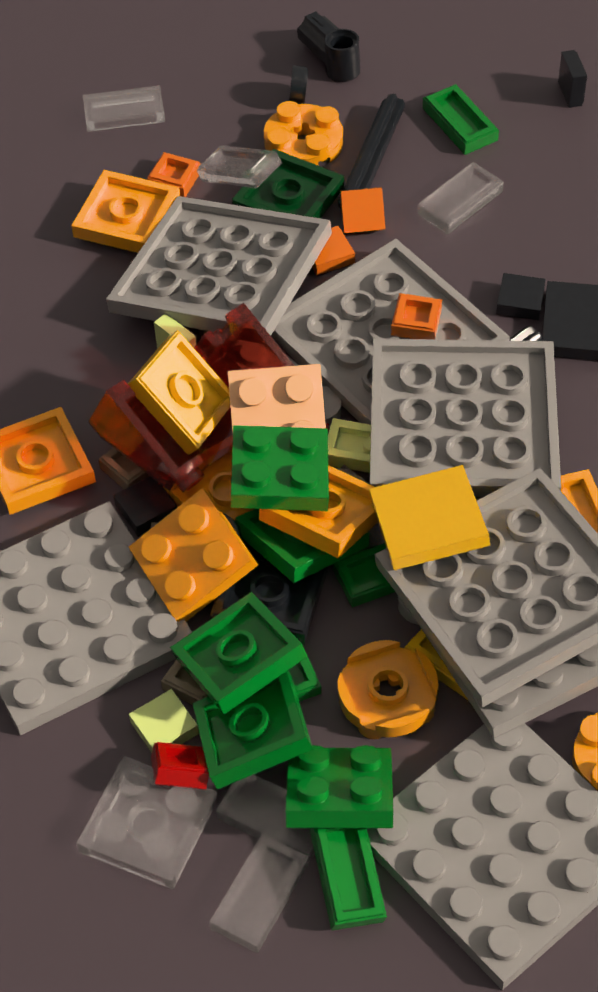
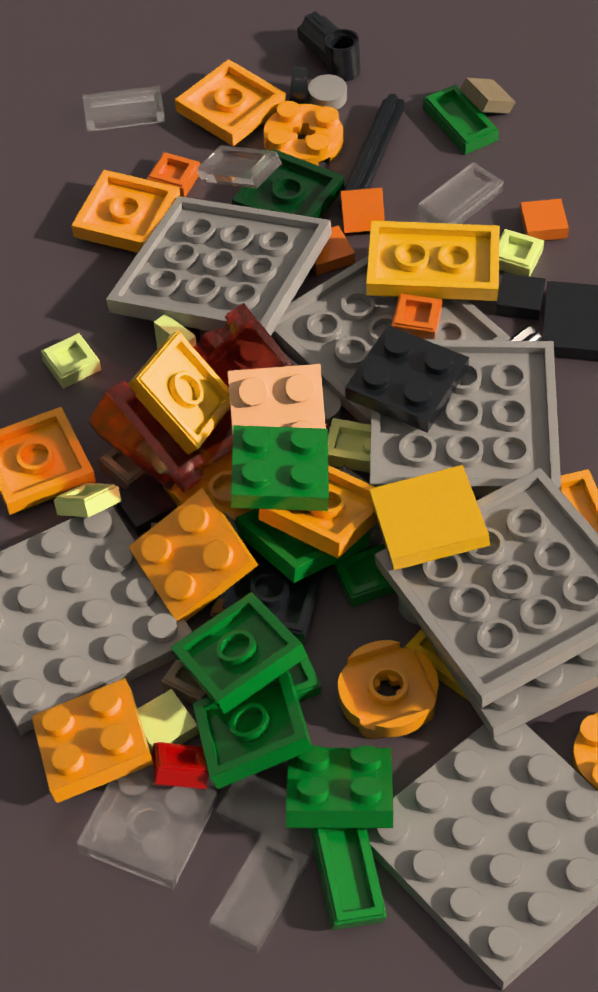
(71, 360): none -> yellowish green tile
(87, 499): none -> yellowish green tile
(91, 740): none -> light orange plate
(230, 102): none -> light orange plate
(327, 91): none -> light grey tile
(407, 378): none -> black plate
(433, 260): none -> yellow plate
(487, 95): none -> dark tan tile
(519, 253): none -> yellowish green tile
(544, 219): none -> orange tile
(572, 78): black tile -> none

